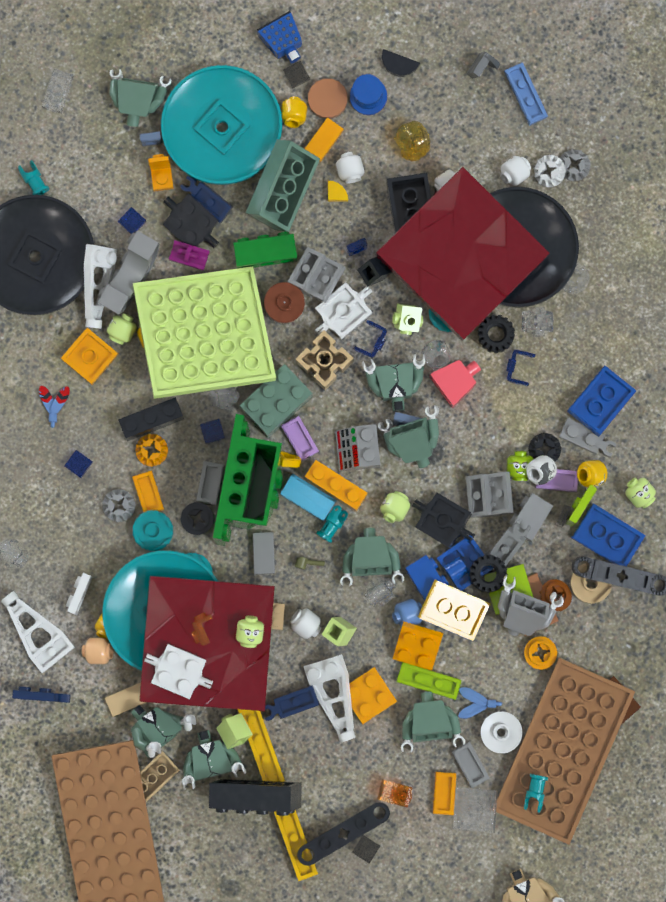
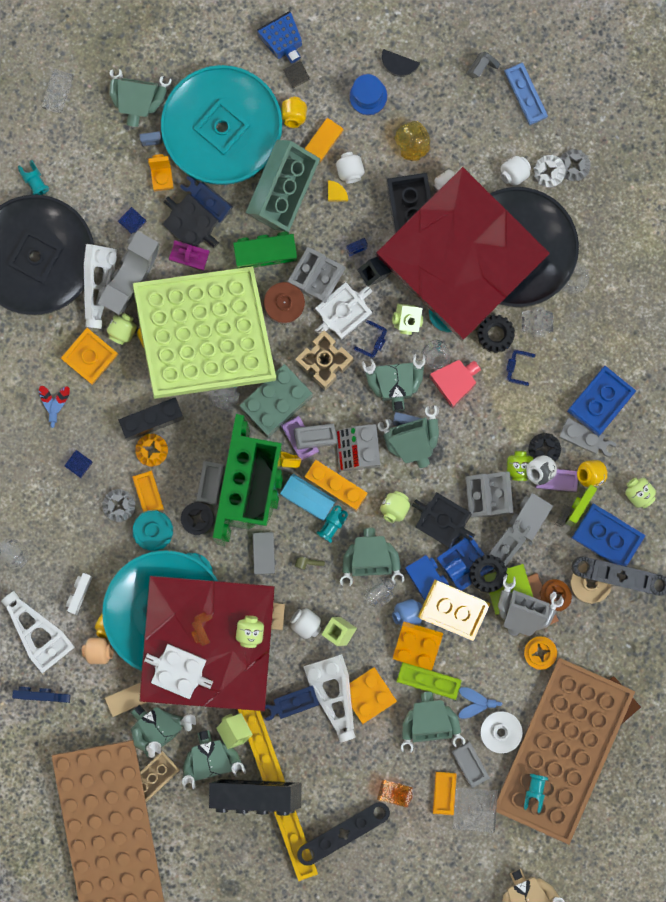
(212, 431): clear blue tile -> none
(315, 436): none -> light grey tile
(327, 98): nougat tile -> none
(366, 849): clear smoke tile -> none

